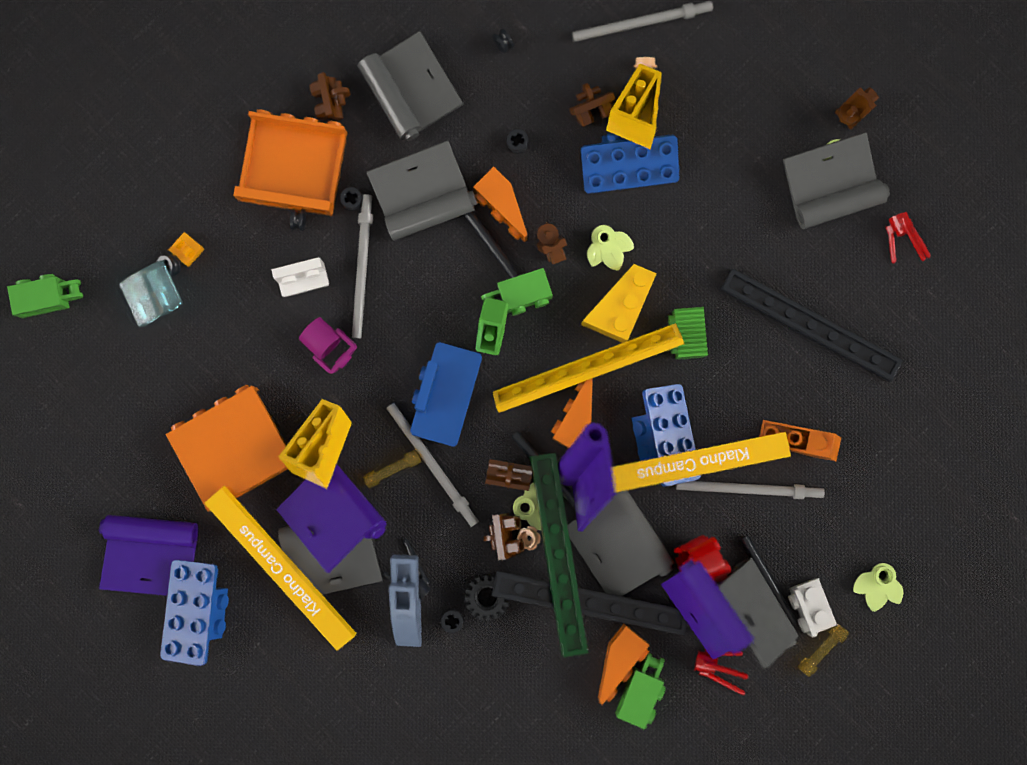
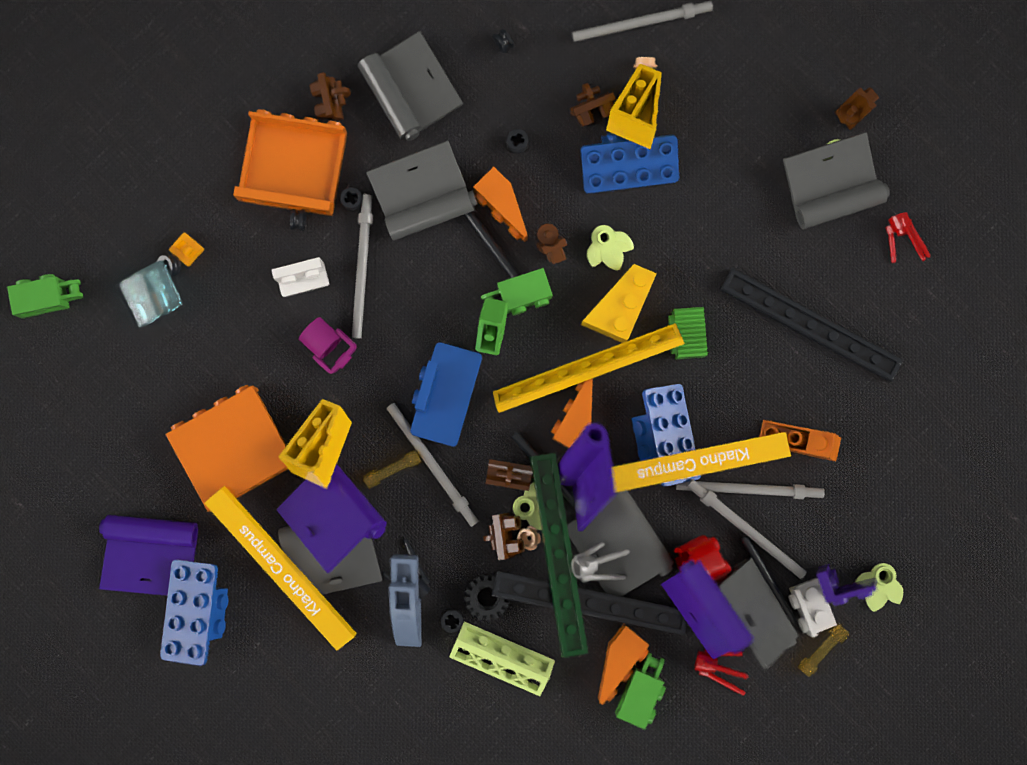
(504, 656): none -> yellowish green fence
(585, 566): none -> light grey plant
(710, 499): none -> light grey bar
(838, 595): none -> dark purple bracket

